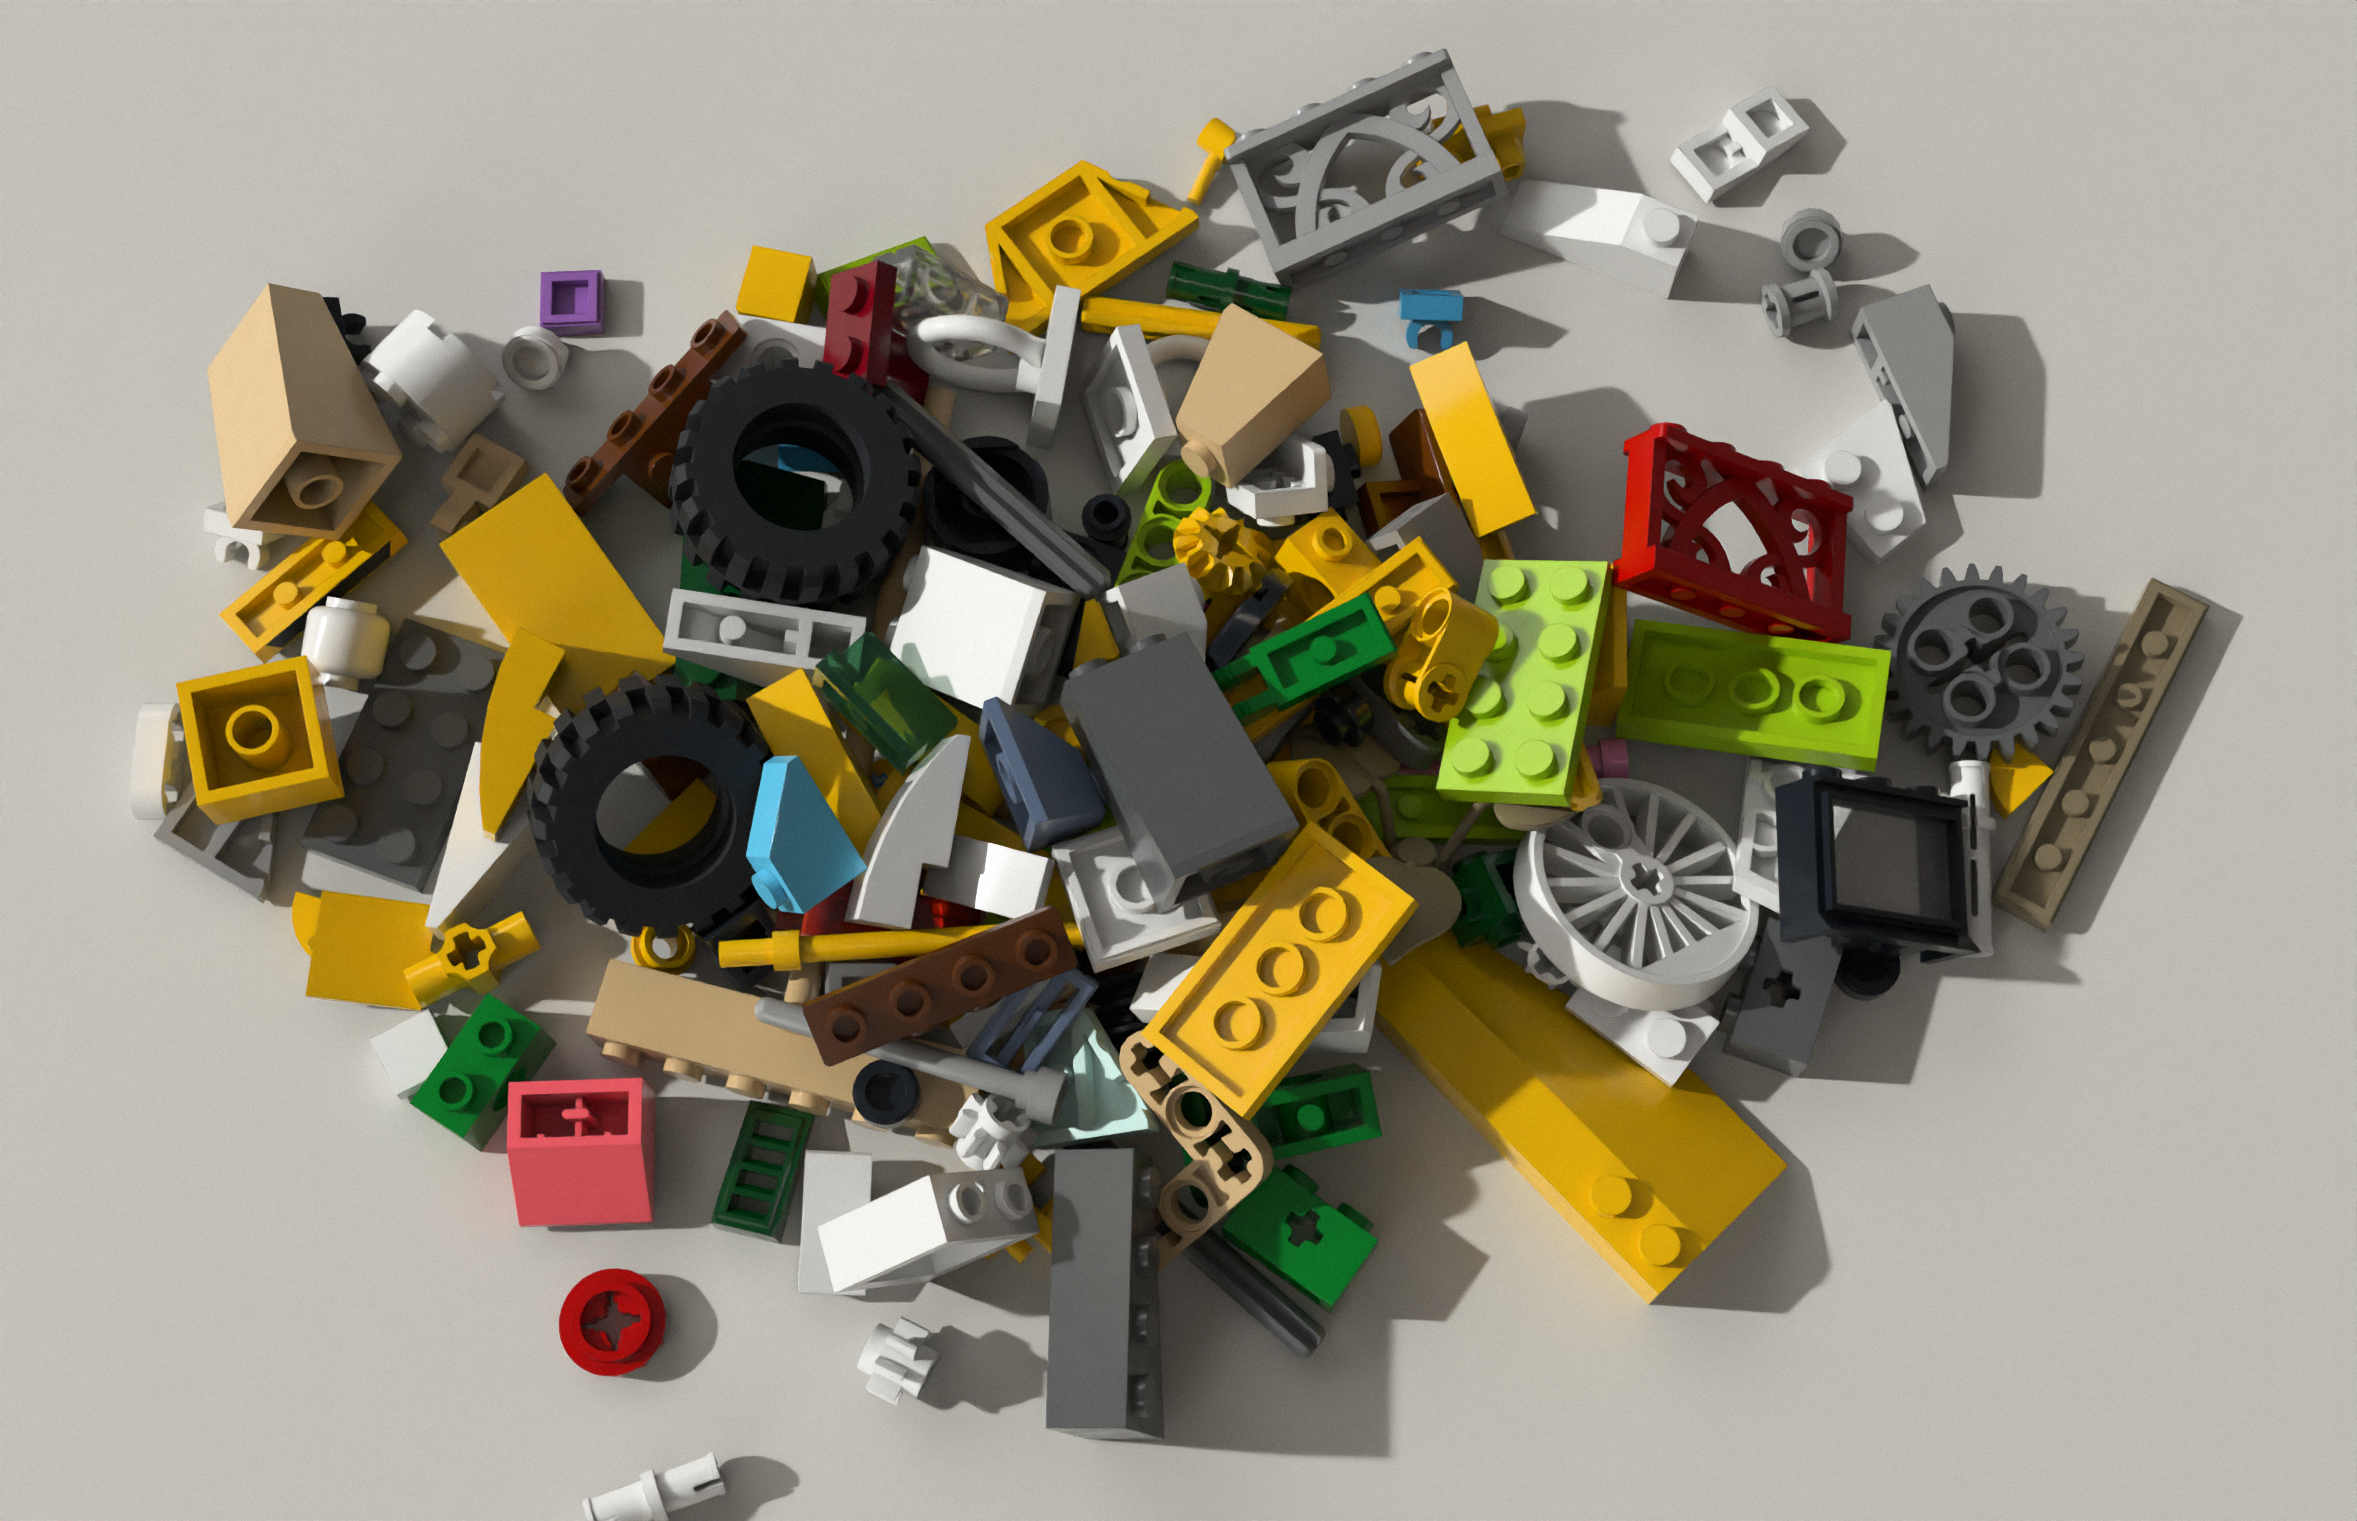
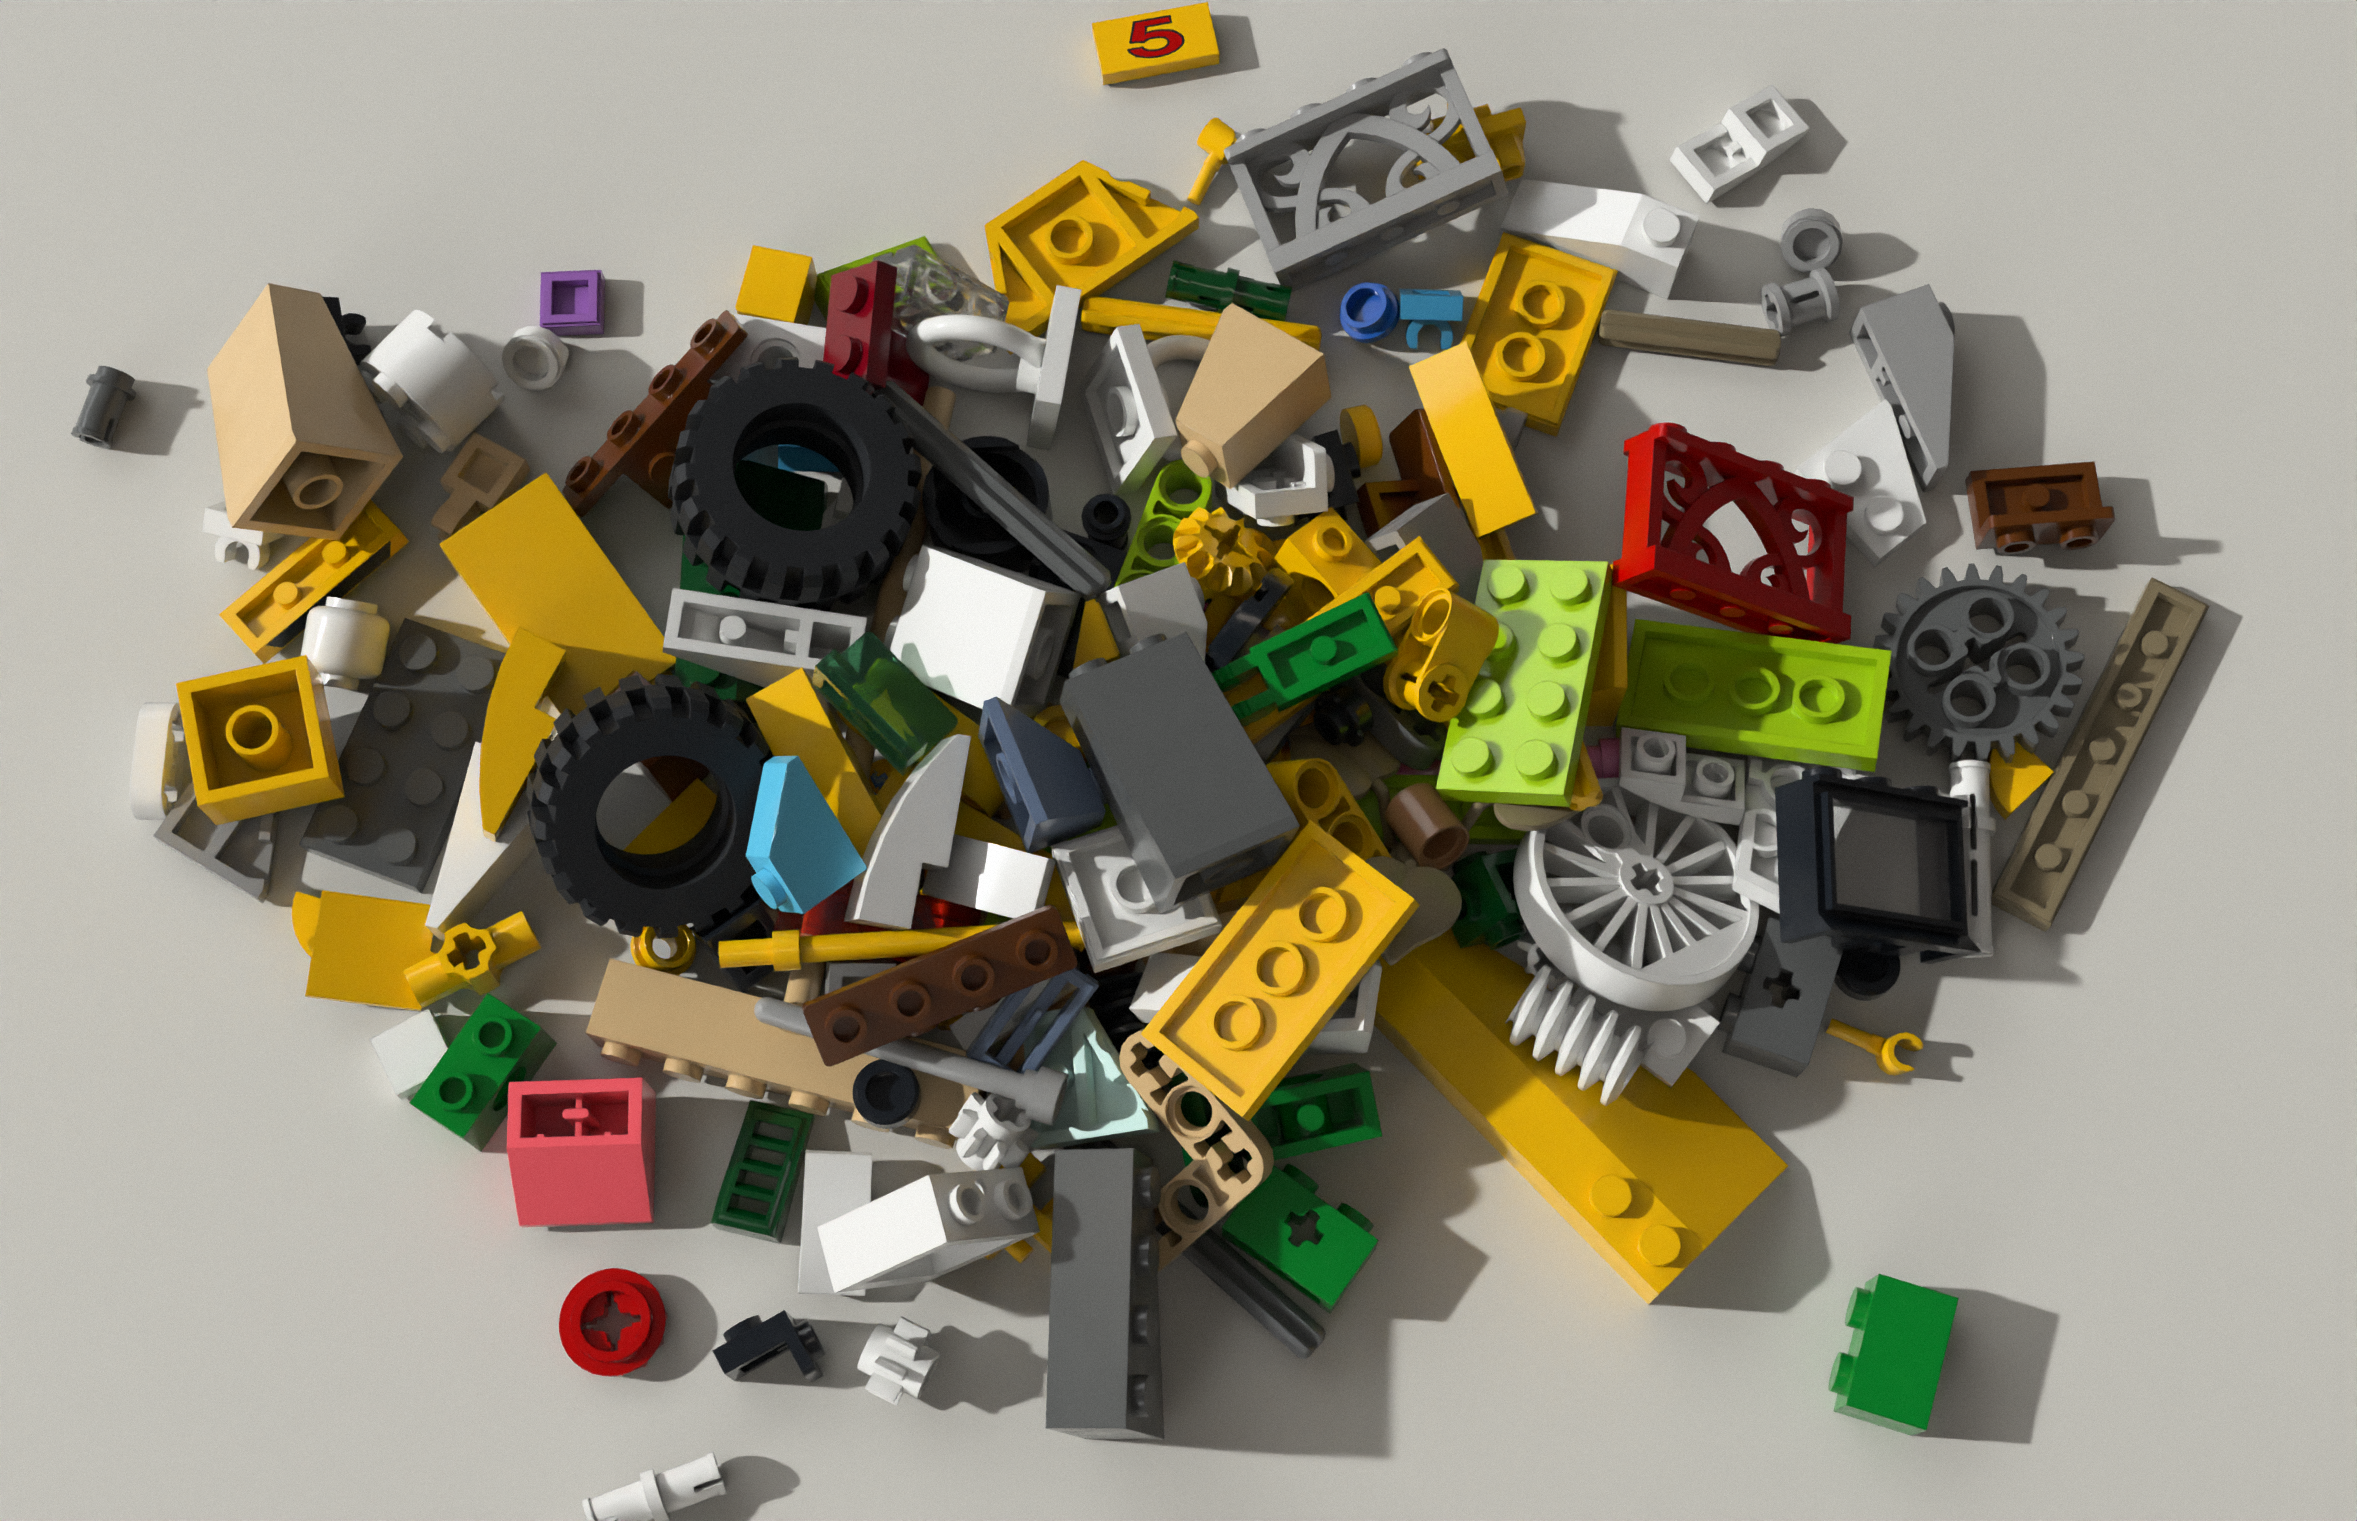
(103, 406): none -> dark grey pin
(758, 1342): none -> black bracket
(1155, 43): none -> yellow tile
(1369, 312): none -> blue plate
(1427, 826): none -> medium nougat beam
(1536, 327): none -> yellow tile
(1577, 1036): none -> white piece
(1689, 337): none -> dark tan axle
(1692, 784): none -> white slope
(1879, 1046): none -> yellow hand
(1893, 1354): none -> green brick
(2037, 507): none -> reddish brown bracket

